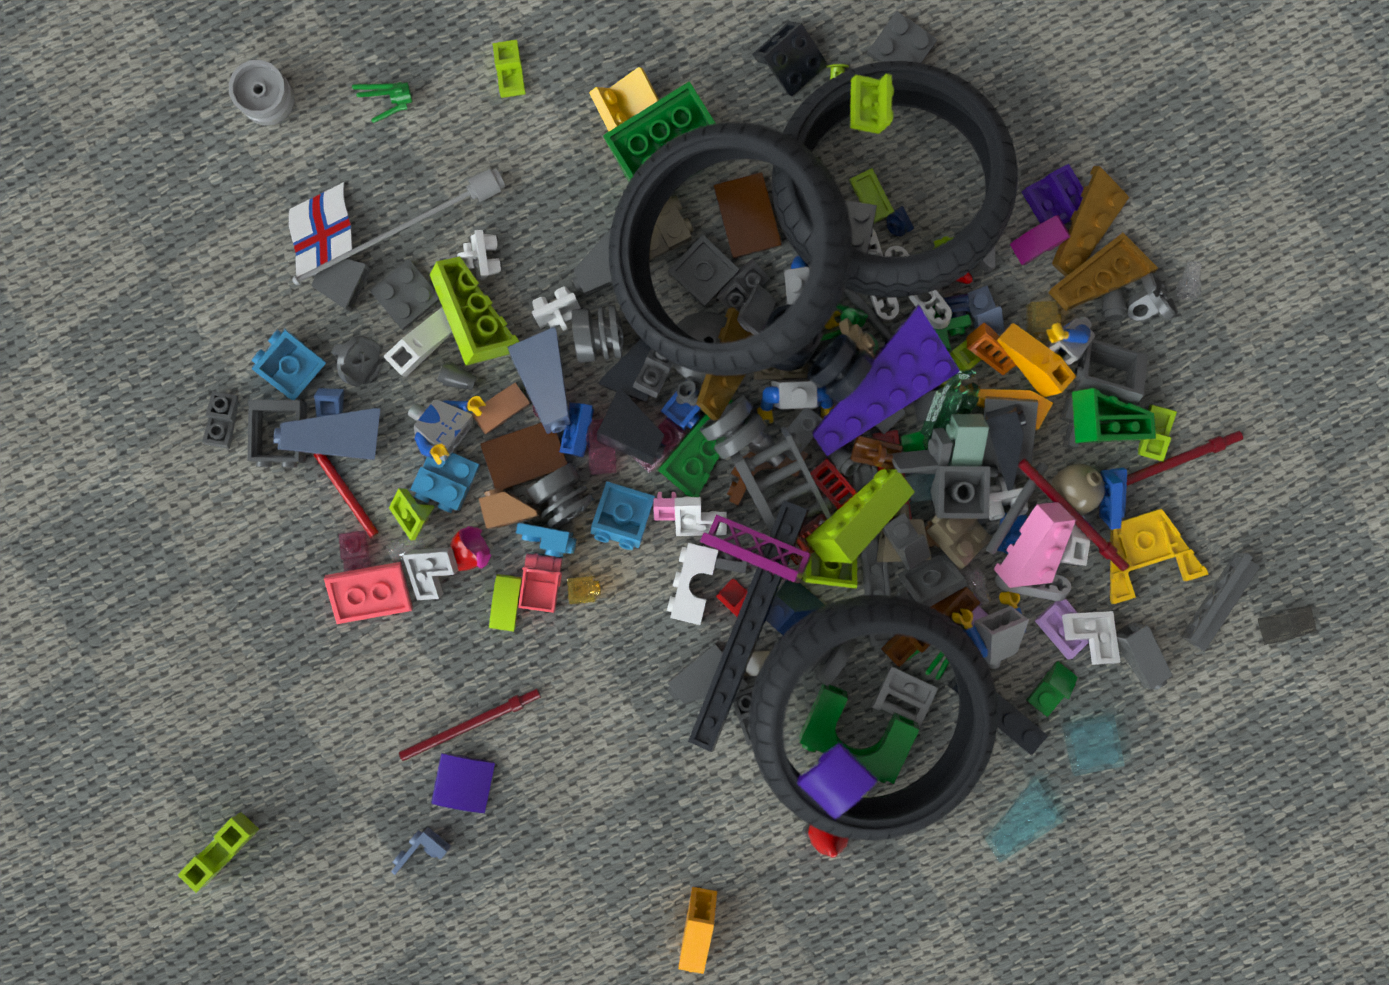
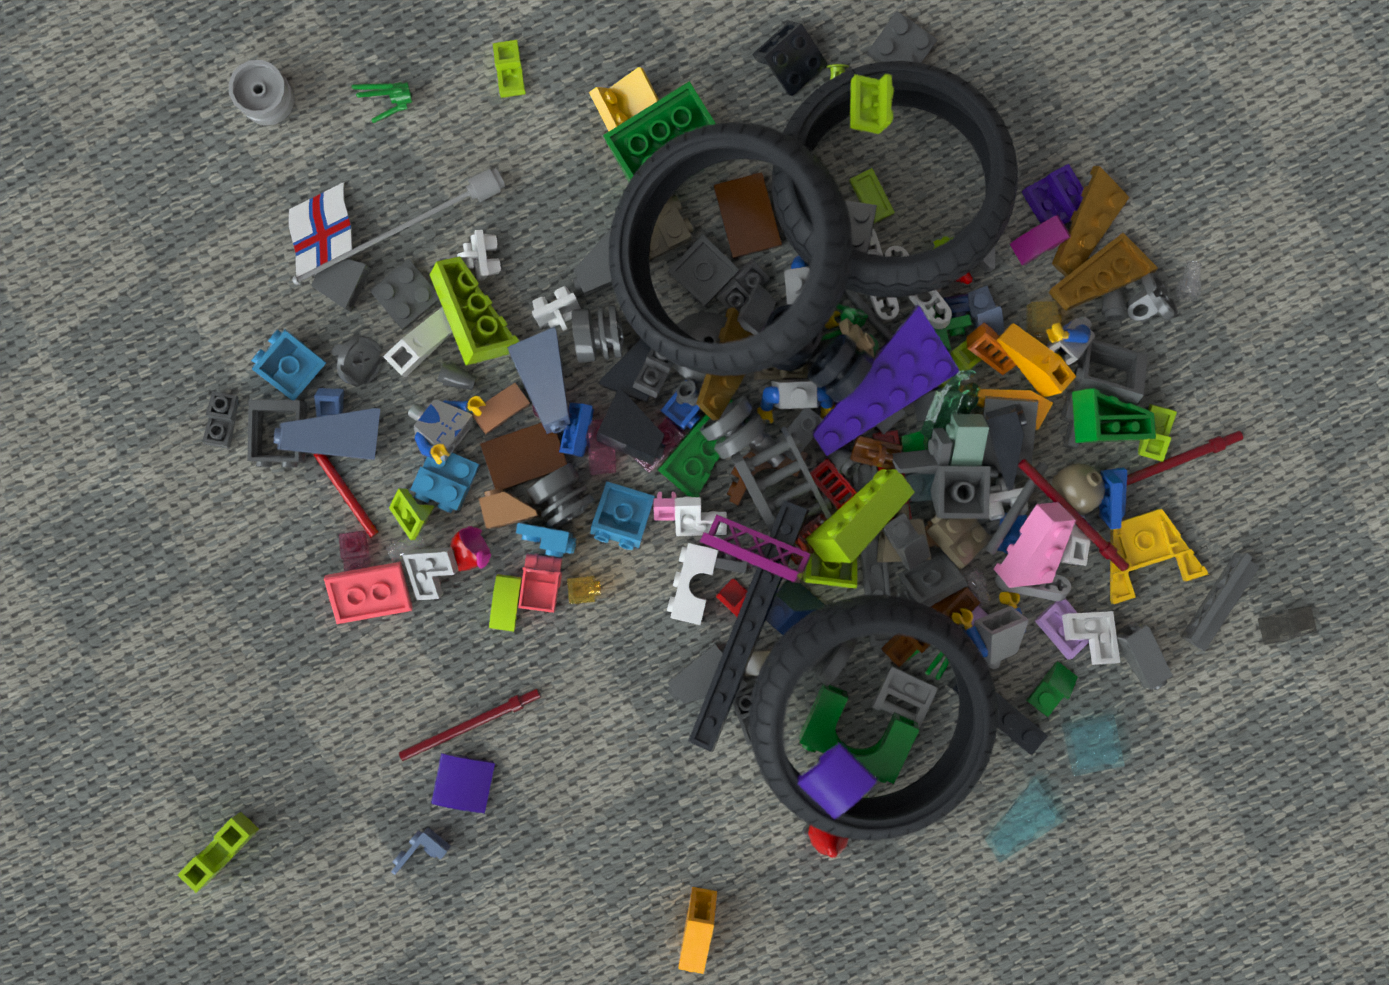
(899, 222): dark blue plate -> none

